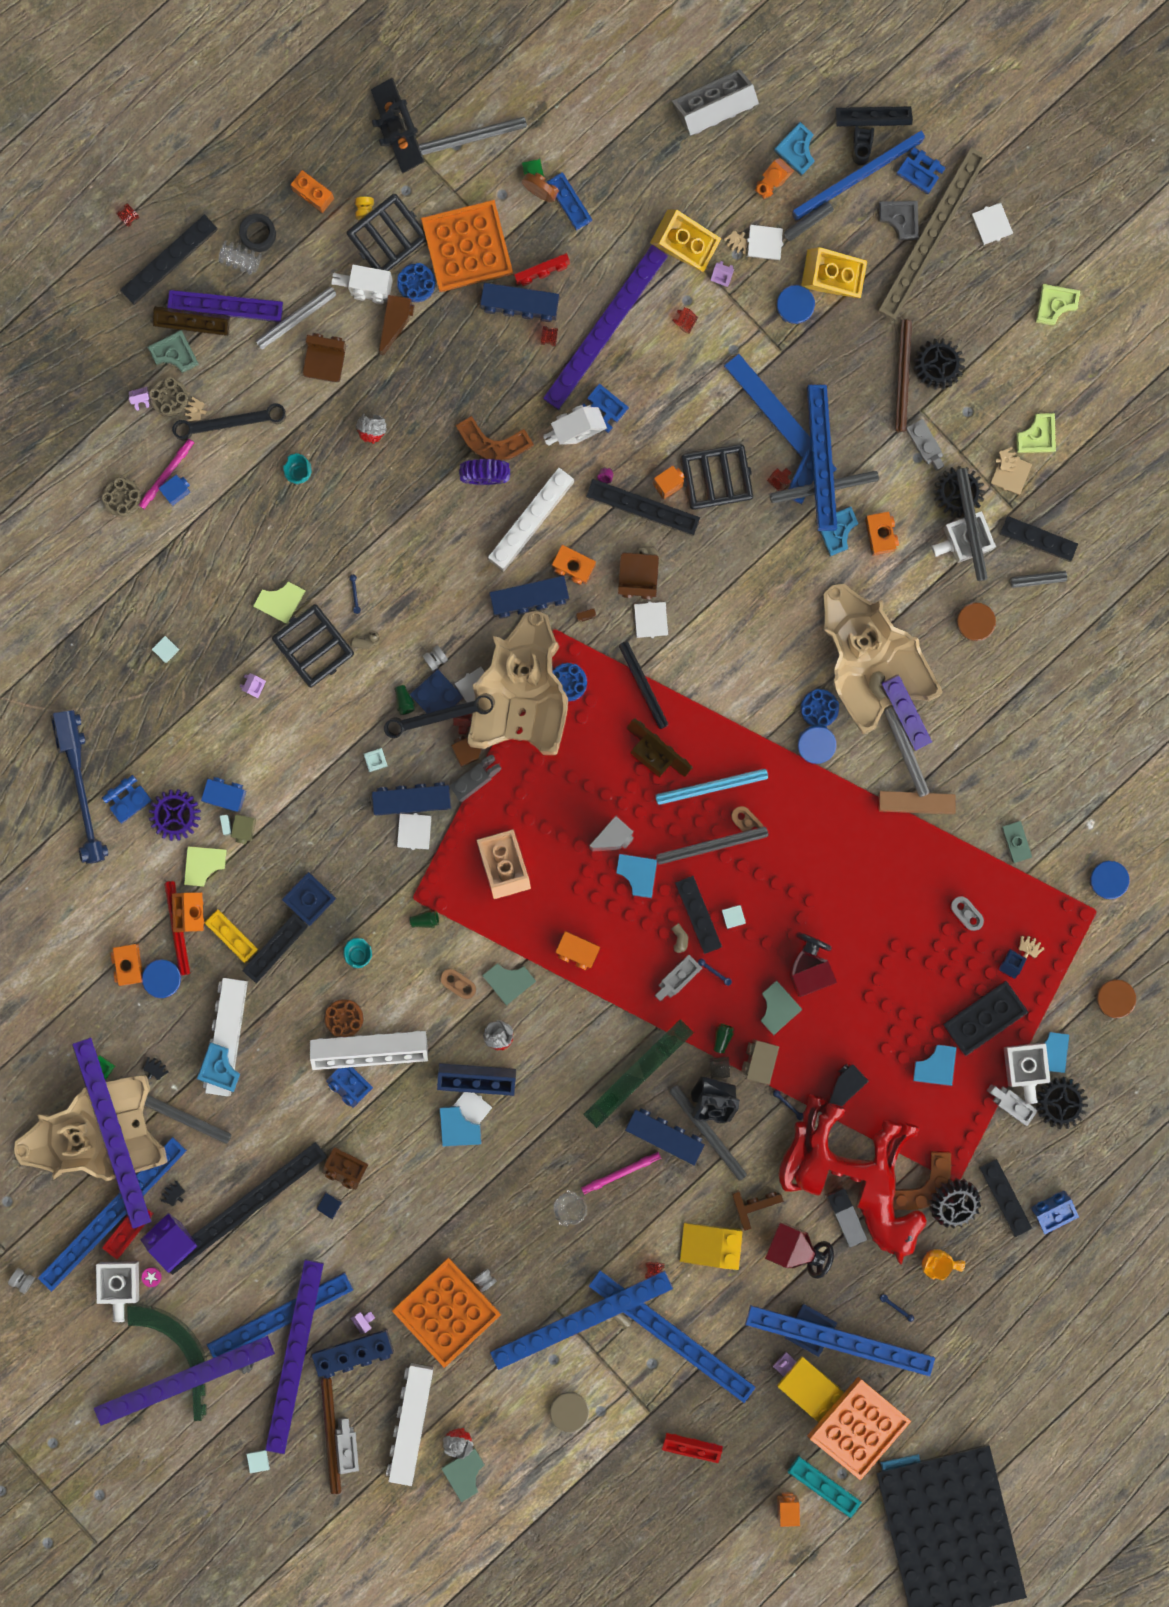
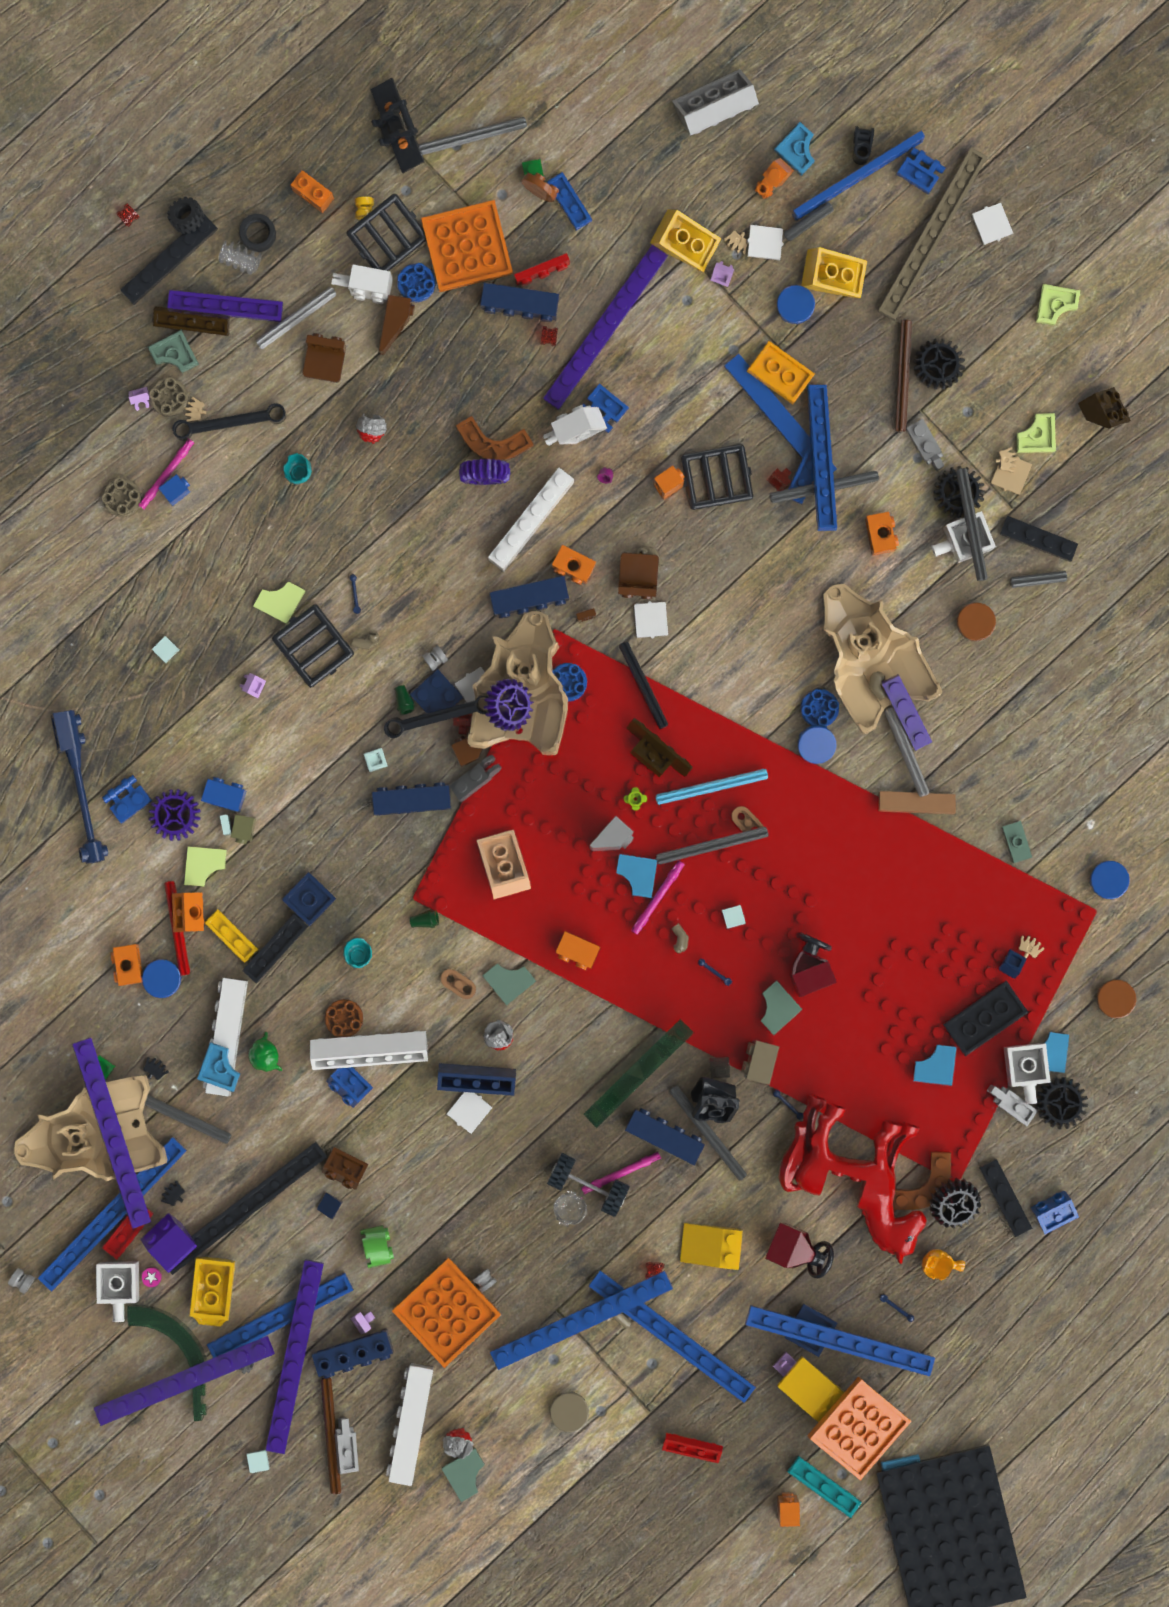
(189, 223): none -> black tyre
(212, 1290): none -> yellow slope
(264, 1055): none -> green hair
(376, 1246): none -> bright green brick
(414, 831): white piece -> none
(457, 1129): dark azure tile -> none
(516, 696): none -> dark purple gear
(614, 1198): none -> black axle
(640, 798): none -> lime plate
(643, 507): black plate -> none
(643, 918): none -> dark pink piece
(678, 978): light grey hinge -> none
(686, 320): clear red tile -> none
(698, 915): black plate -> none
(722, 1037): dark green cone -> none
(753, 1205): reddish brown bracket -> none
(780, 372): none -> light orange tile
(837, 540): dark azure tile -> none
(846, 1084): black slope -> none
(846, 1216): slope -> none
(874, 116): black plate -> none
(901, 216): flat silver tile -> none
(967, 913): light grey plate -> none
(1105, 409): none -> dark brown slope

